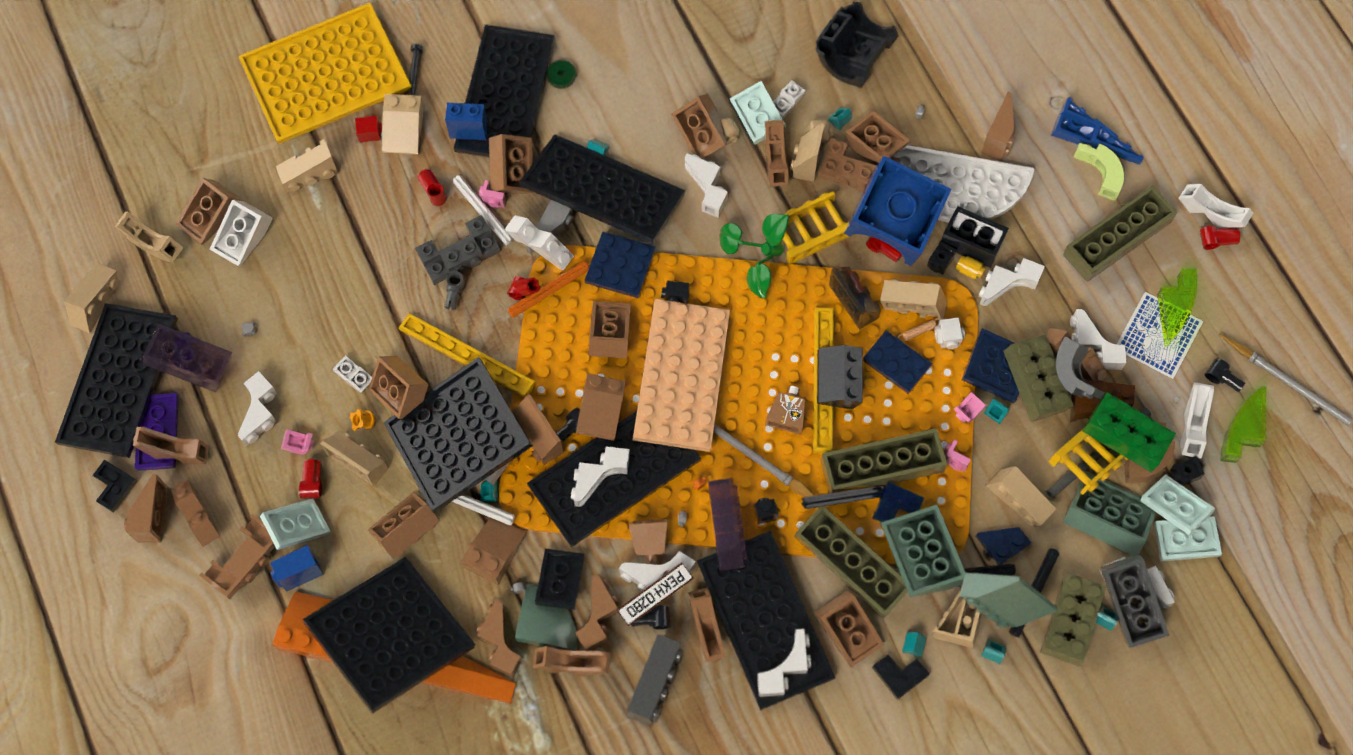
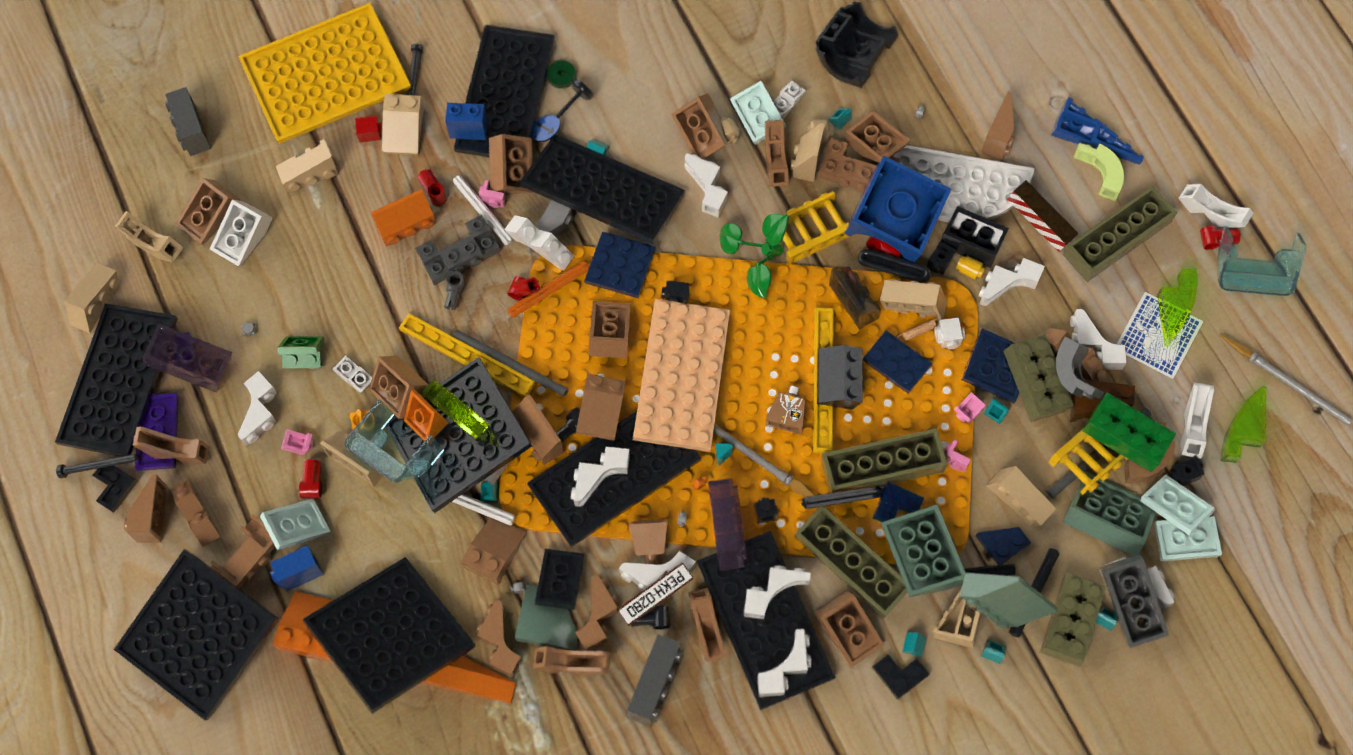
(62, 471): none -> black bar
(186, 121): none -> dark grey brick
(196, 634): none -> black plate
(301, 351): none -> bracket
(369, 440): none -> clear light blue windscreen
(403, 217): none -> orange slope
(404, 525): medium nougat slope -> none
(423, 416): none -> orange slope
(455, 409): none -> clear neon green slope
(530, 373): none -> dark grey piece
(549, 125): none -> piece
(723, 451): none -> teal slope
(779, 579): none -> white arch
(894, 265): none -> black piece
(1042, 216): none -> dark brown brick
(1220, 373): black pin -> none
(1259, 276): none -> clear light blue windscreen

